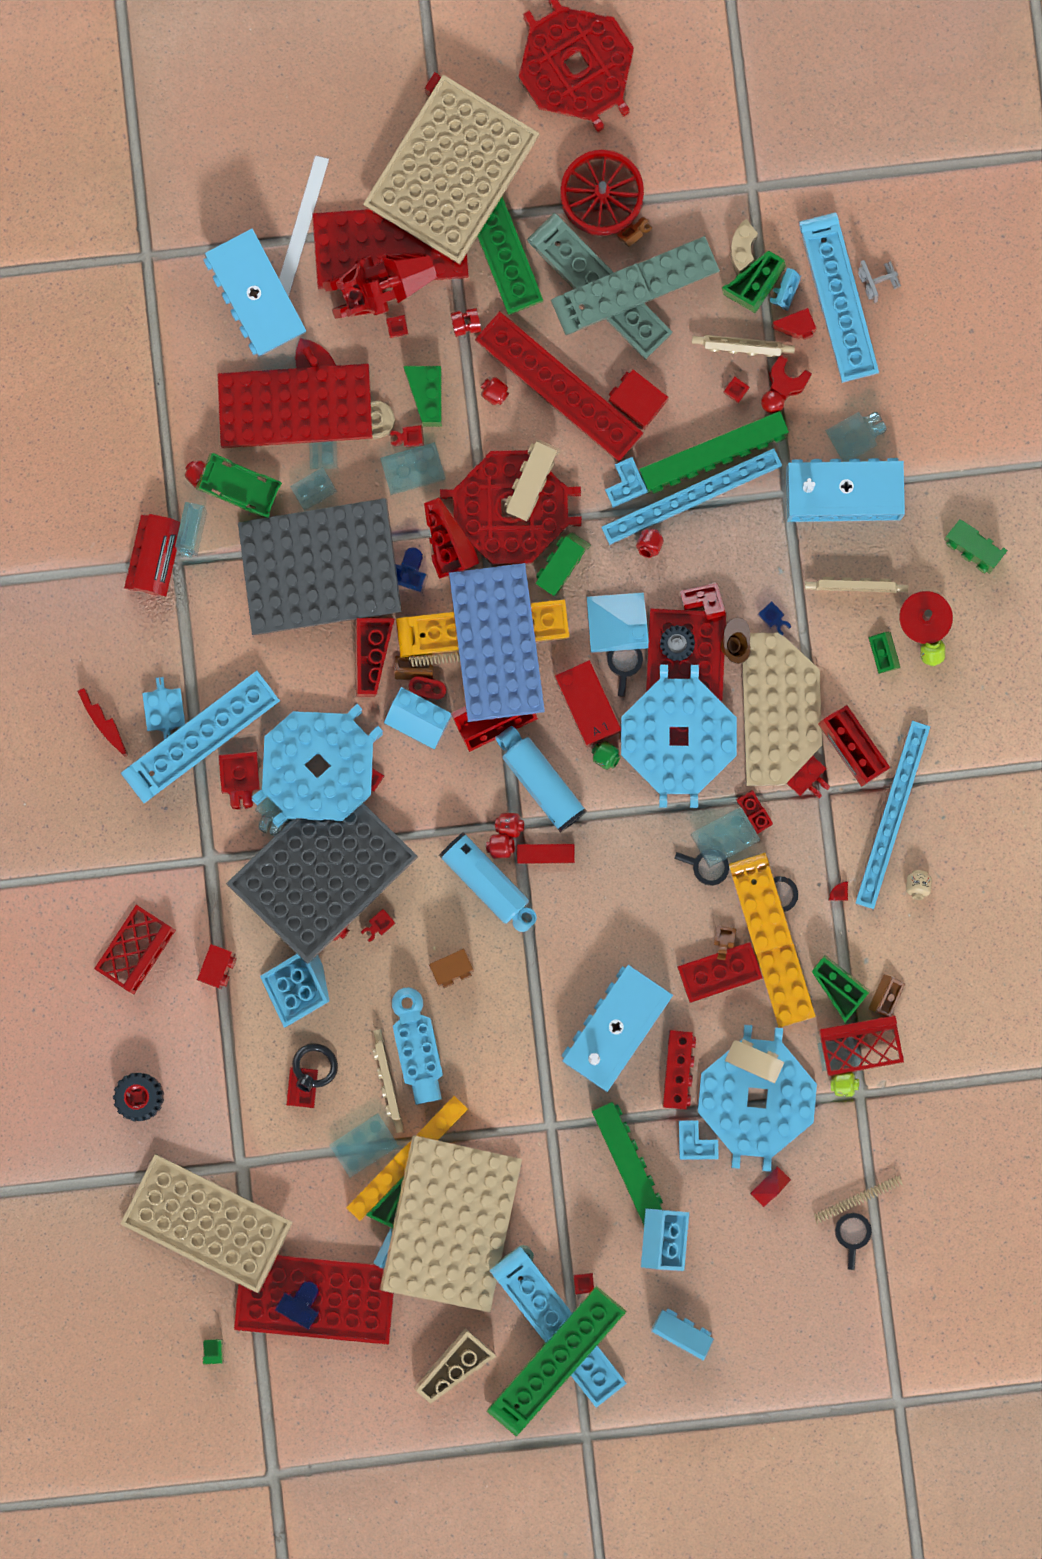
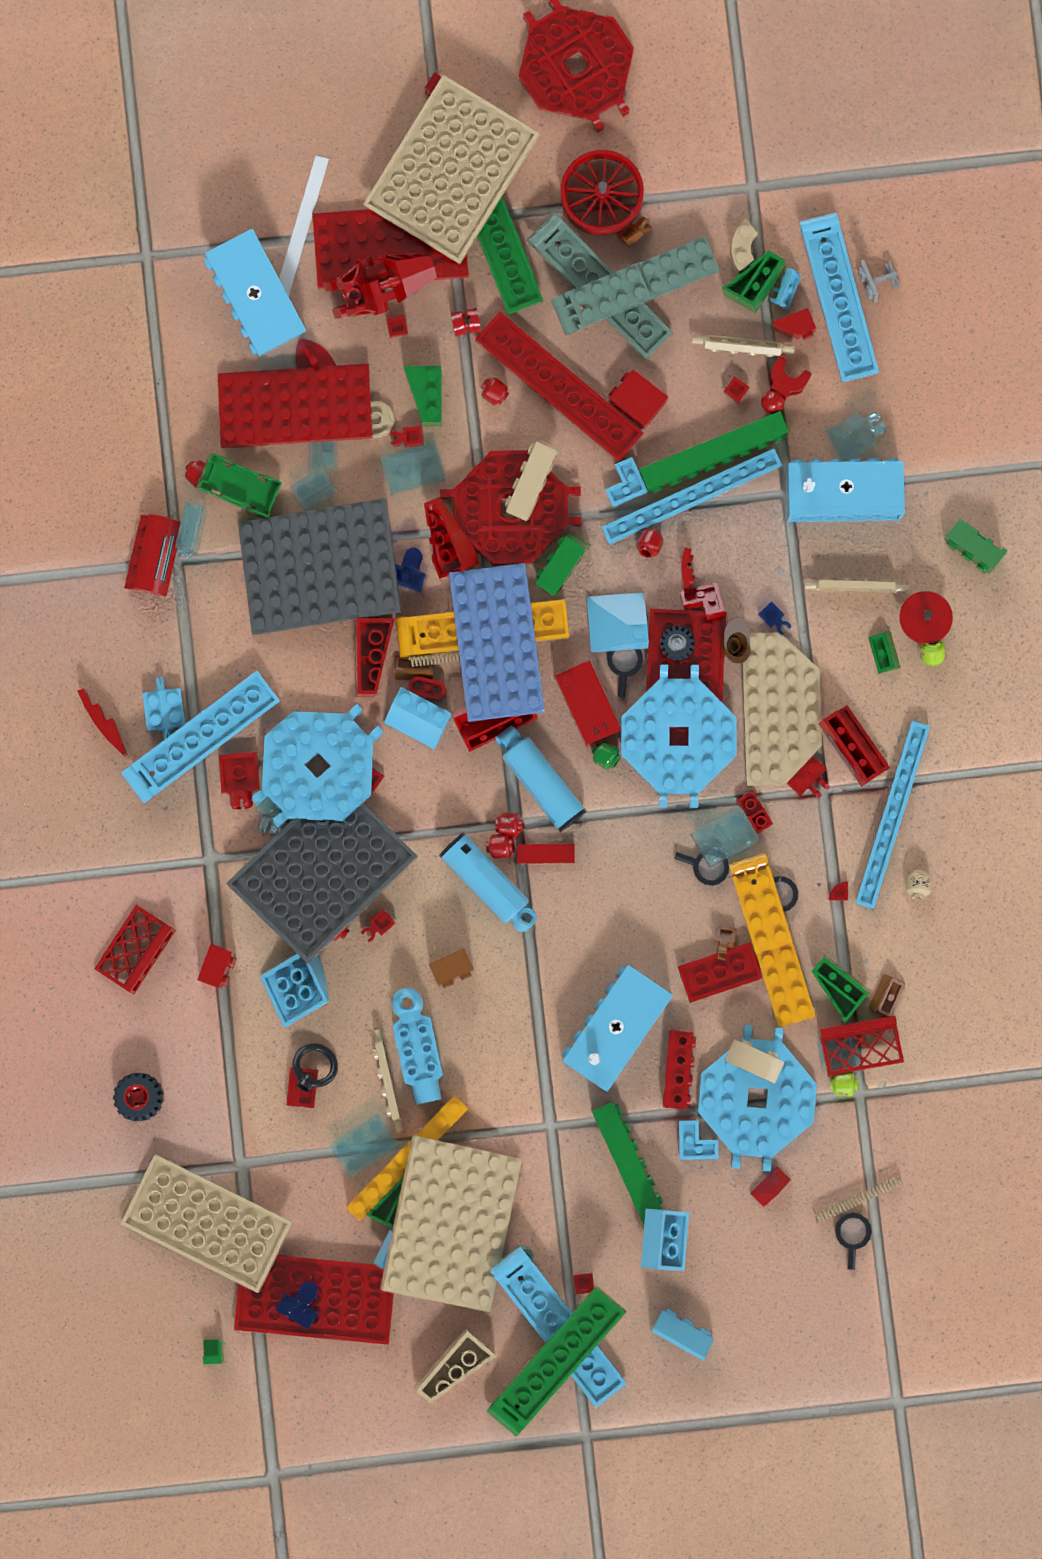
(686, 573): none -> red slope

